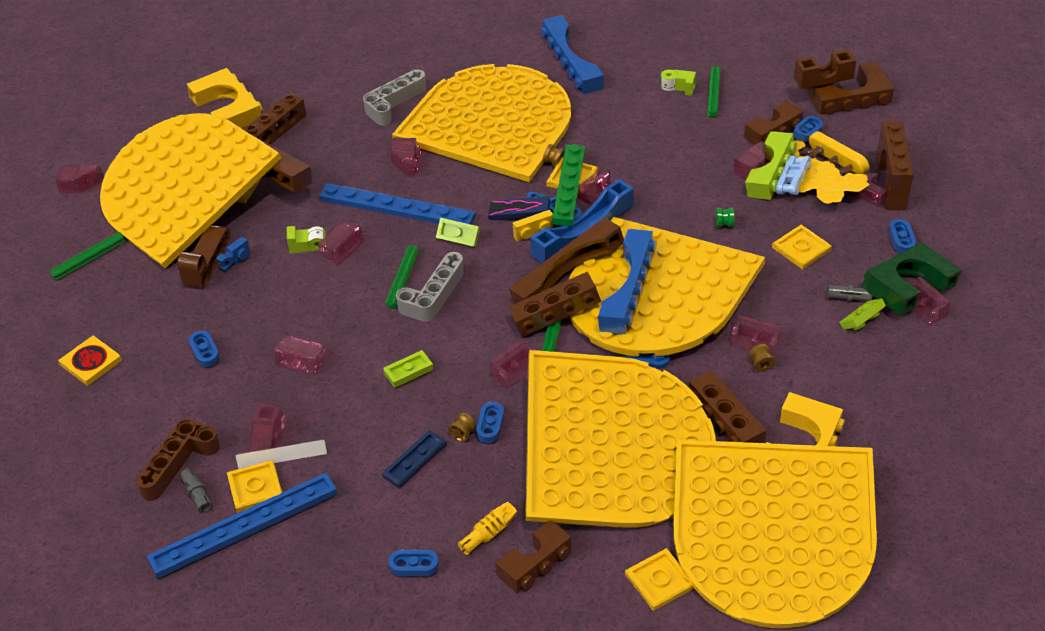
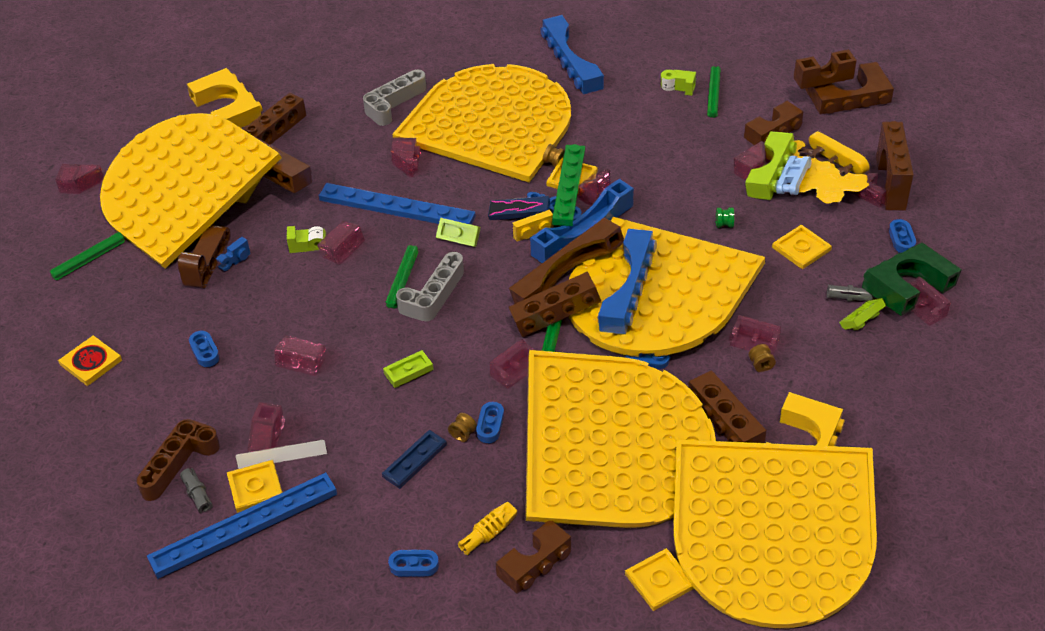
(807, 127): blue plate -> none

